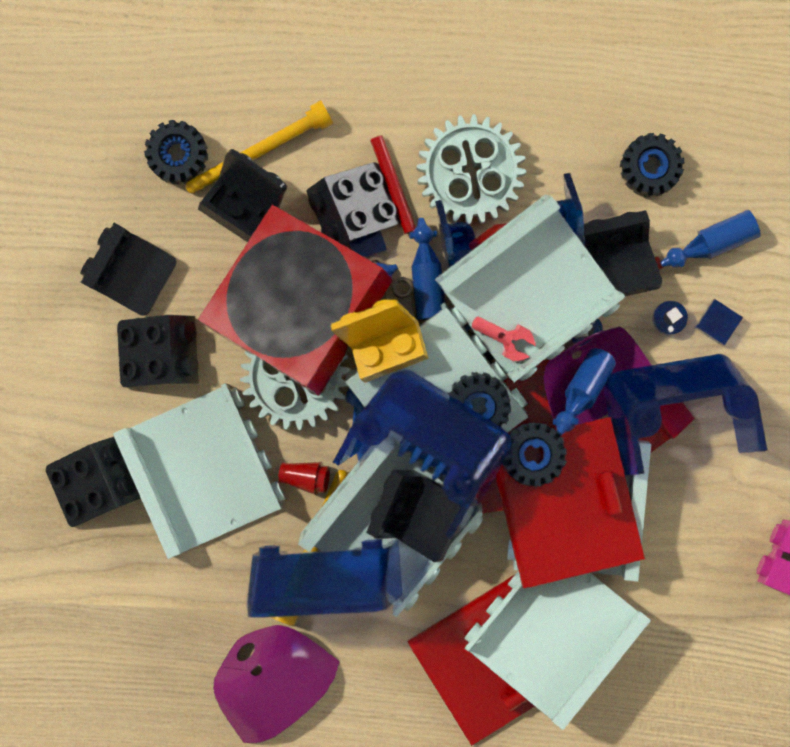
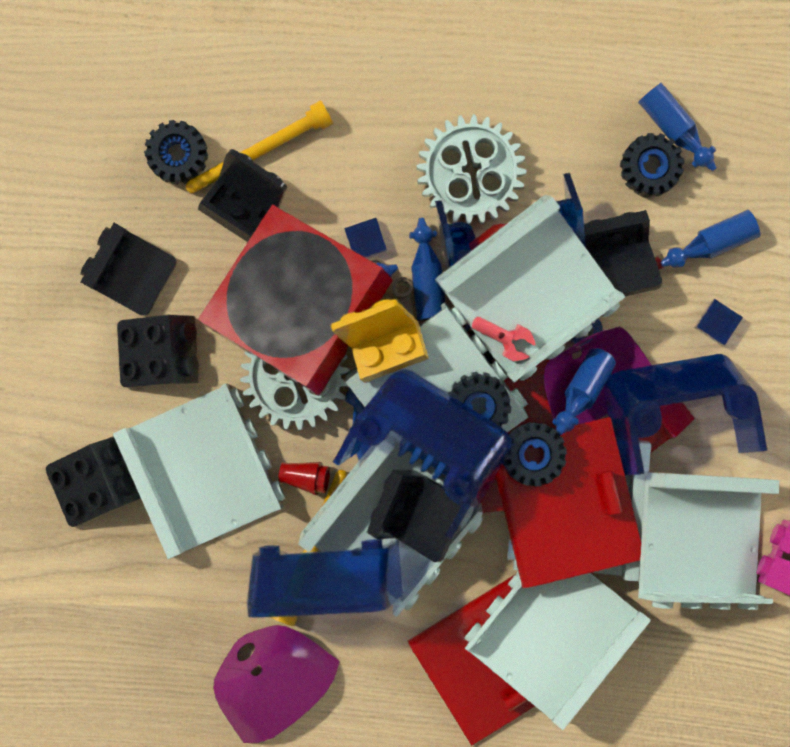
(353, 203): bracket -> none
(393, 184): red bar -> none
(670, 317): clear blue tile -> none
(677, 124): none -> blue wheel
(701, 540): none -> light aqua panel

